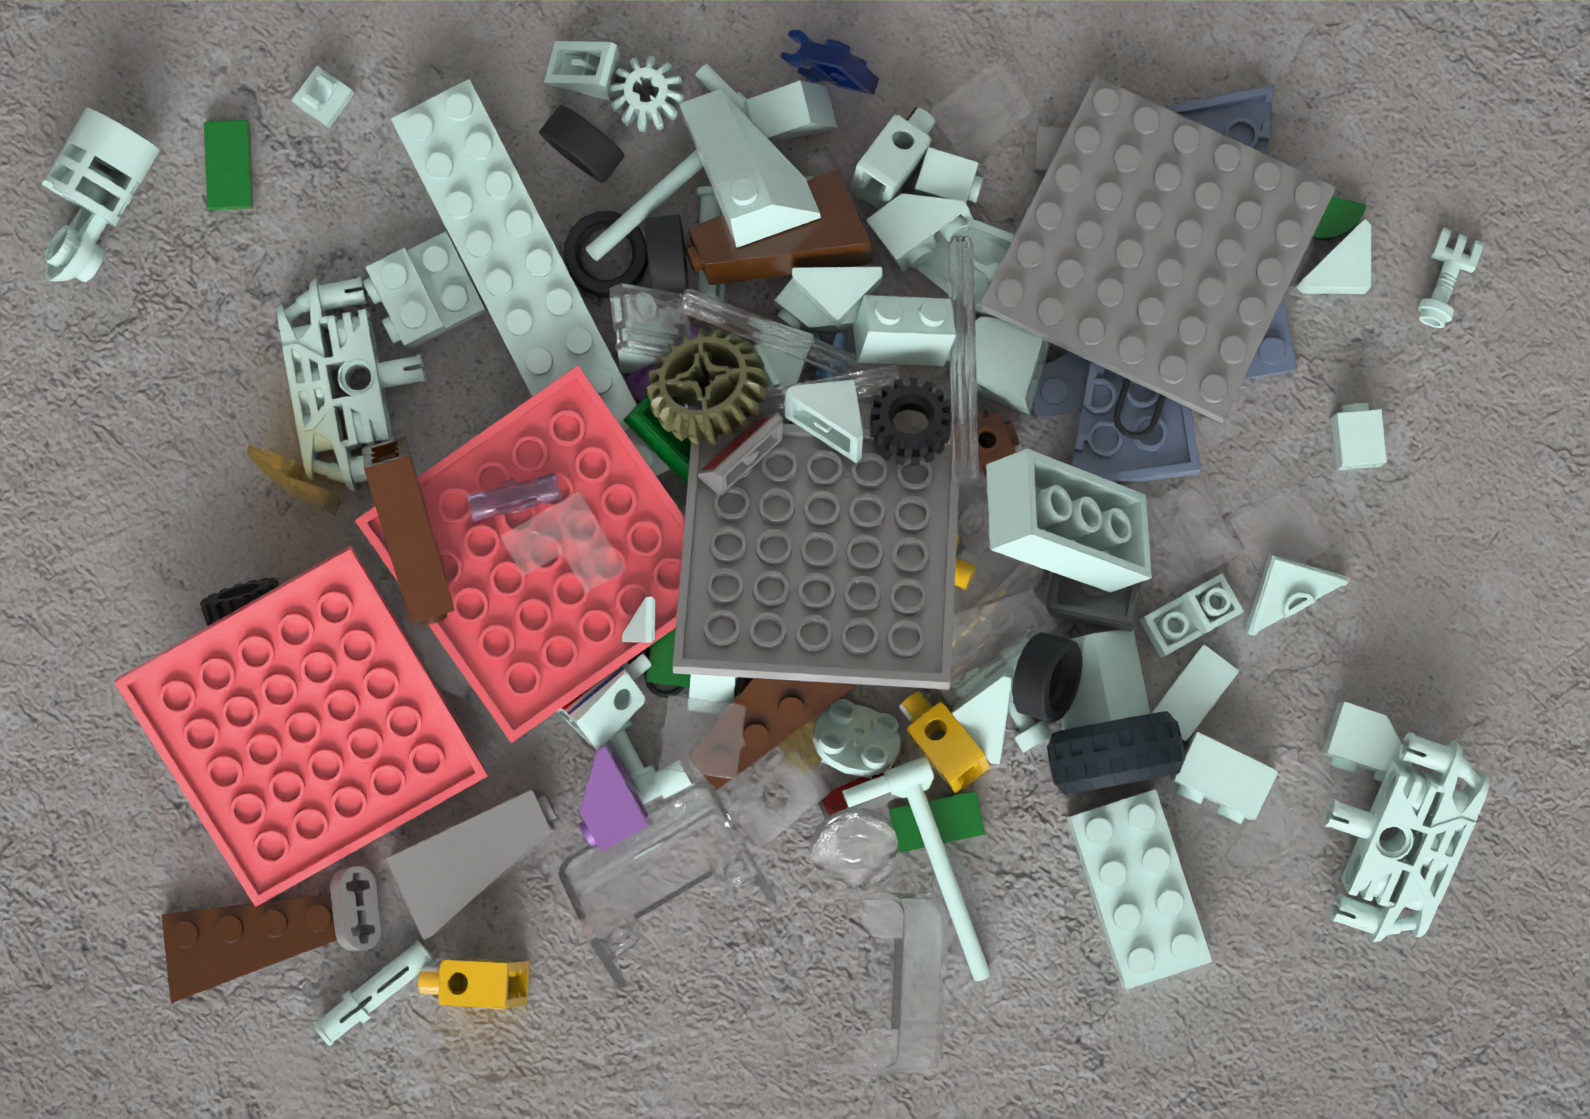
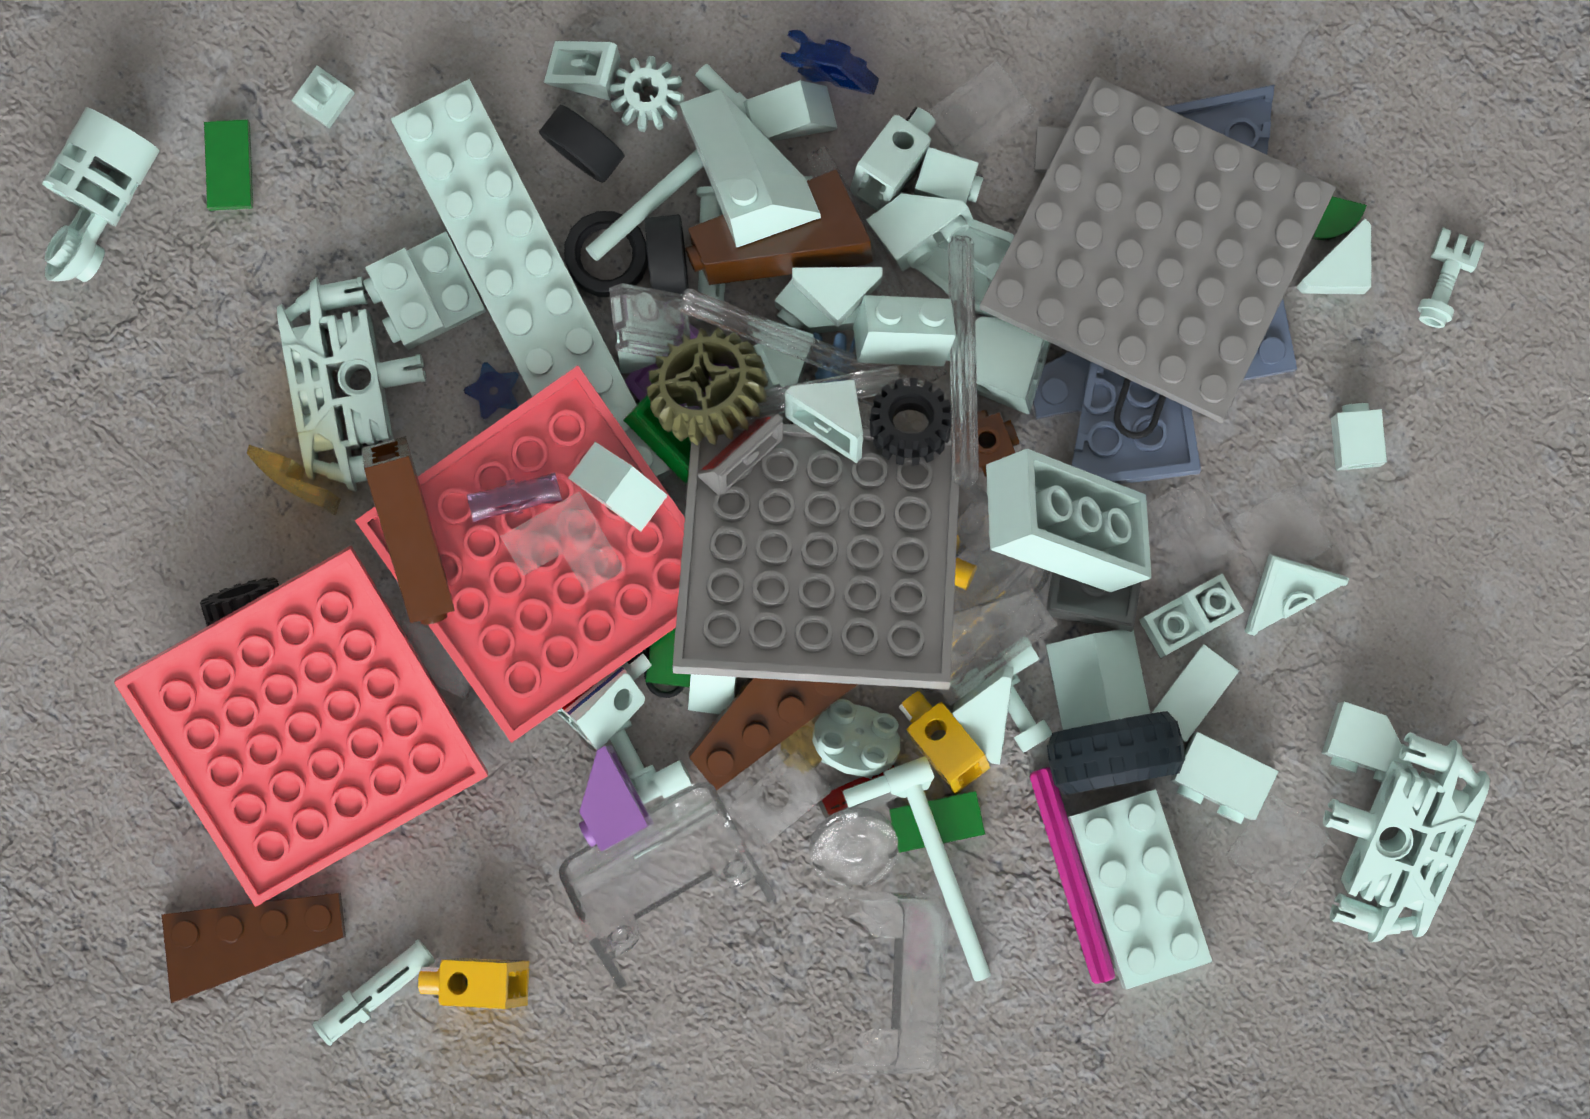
(355, 908): light grey beam -> none
(463, 862): light grey slope -> none
(481, 390): none -> clear blue plate
(618, 486): none -> slope
(642, 625): light aqua slope -> none
(703, 737): clear piece -> none
(1047, 677): black tyre -> none
(1072, 876): none -> dark pink axle

